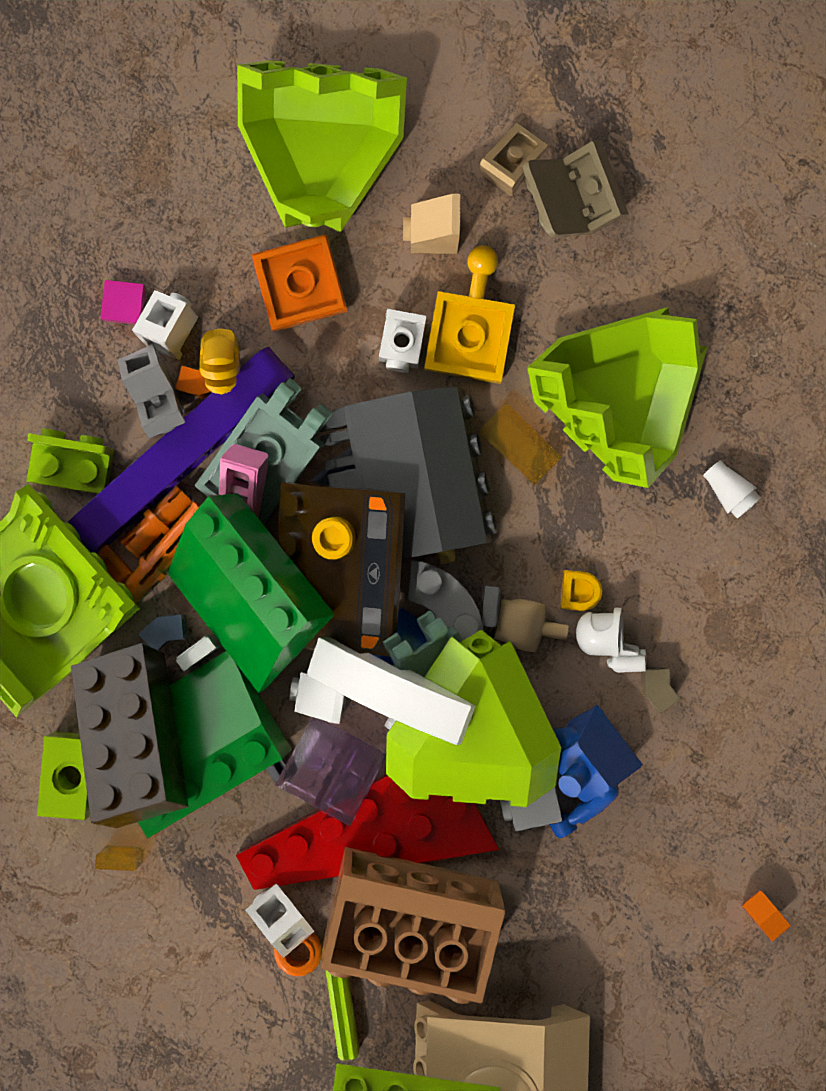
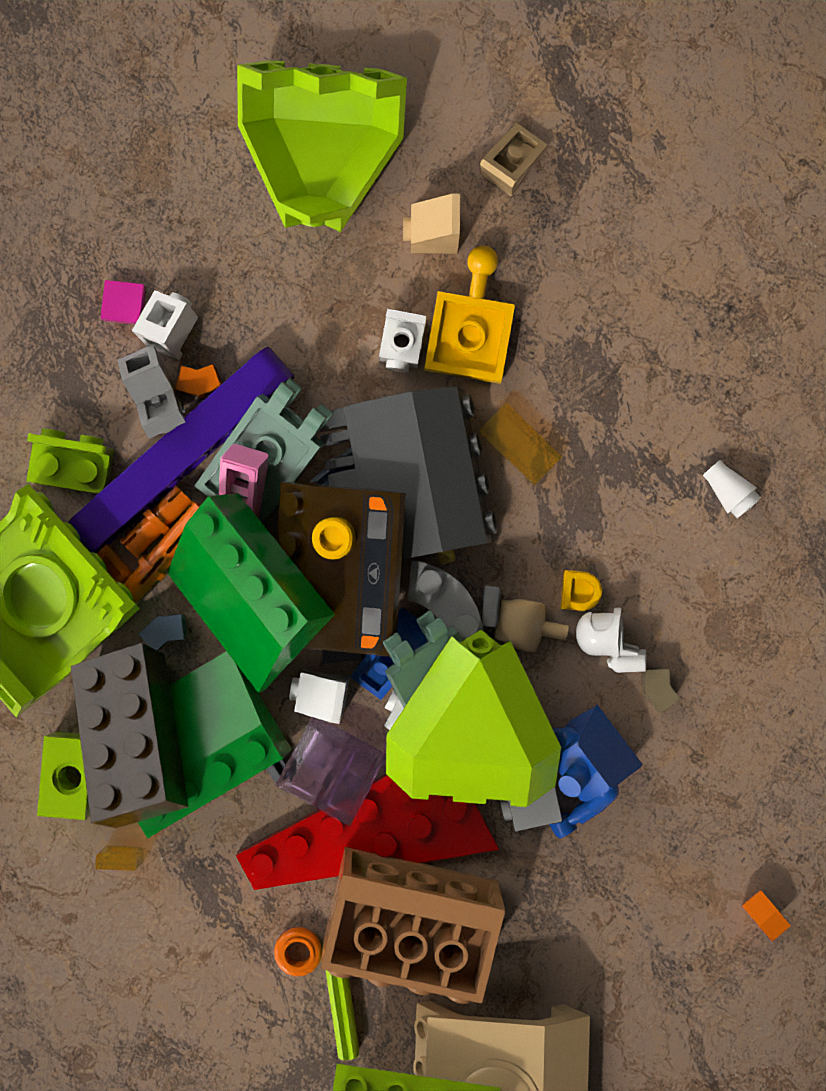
(198, 652): white tile -> none
(219, 360): yellow arm -> none
(279, 920): white brick -> none
(299, 283): orange plate -> none
(391, 691): white slope -> none
(575, 192): dark tan bracket -> none
(624, 390): lime panel -> none

